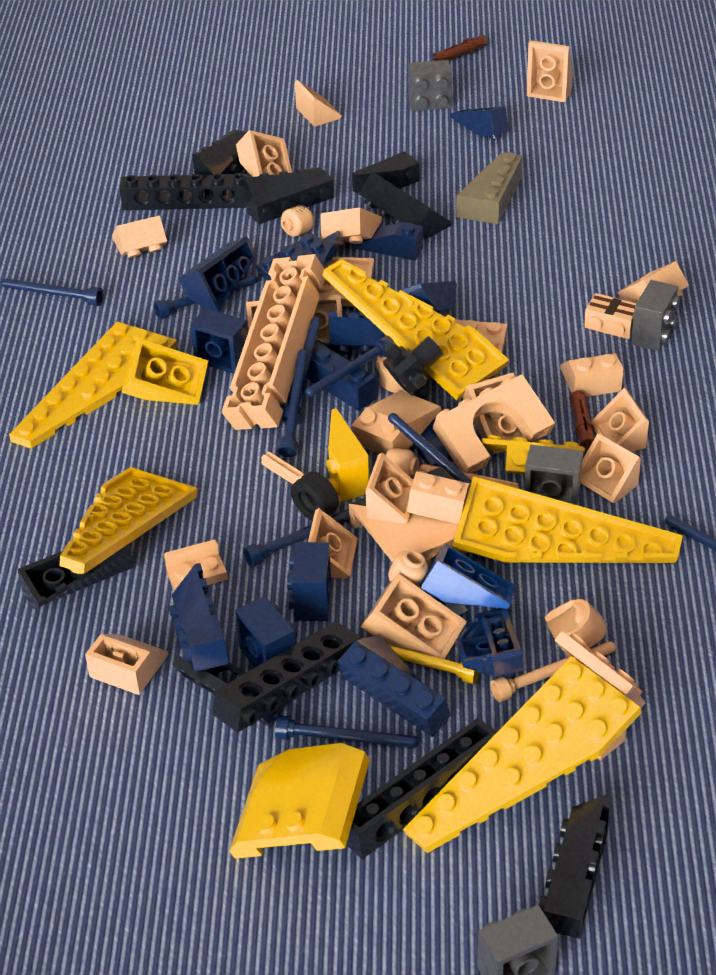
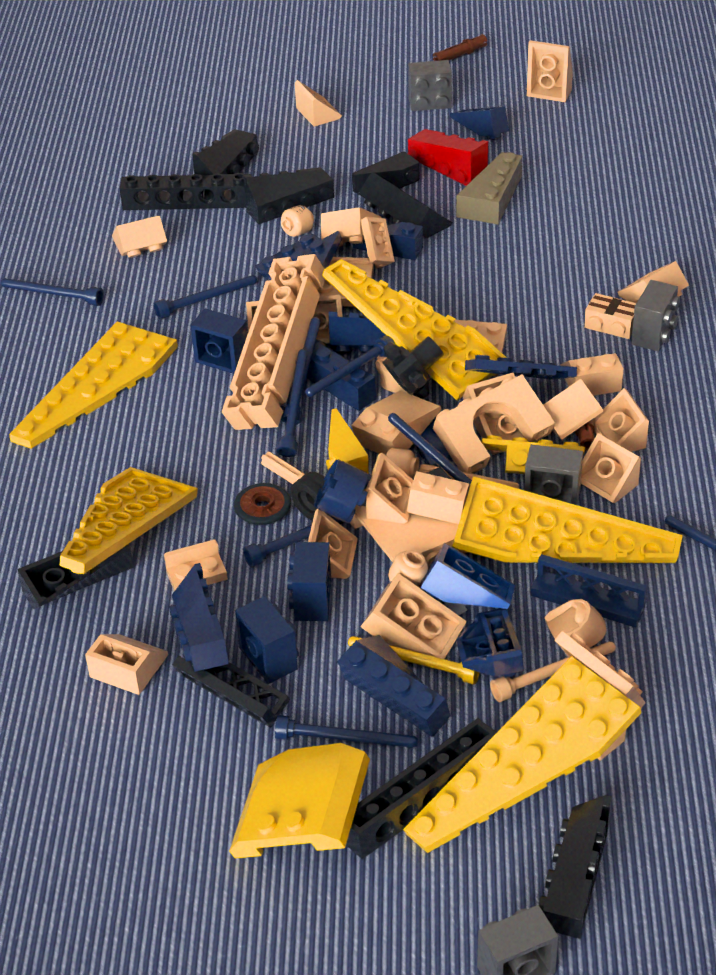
(164, 374): yellow slope -> none
(218, 274): dark blue wedge -> none
(263, 154): light nougat slope -> none
(276, 496): none -> wheel
(282, 677): black brick -> none
(342, 490): none -> dark blue brick
(377, 241): none -> light nougat bracket
(436, 294): dark blue wedge -> none
(449, 155): none -> red wedge
(524, 367): none -> dark blue wing
(572, 409): none -> light nougat slope
(611, 604): none -> dark blue fence

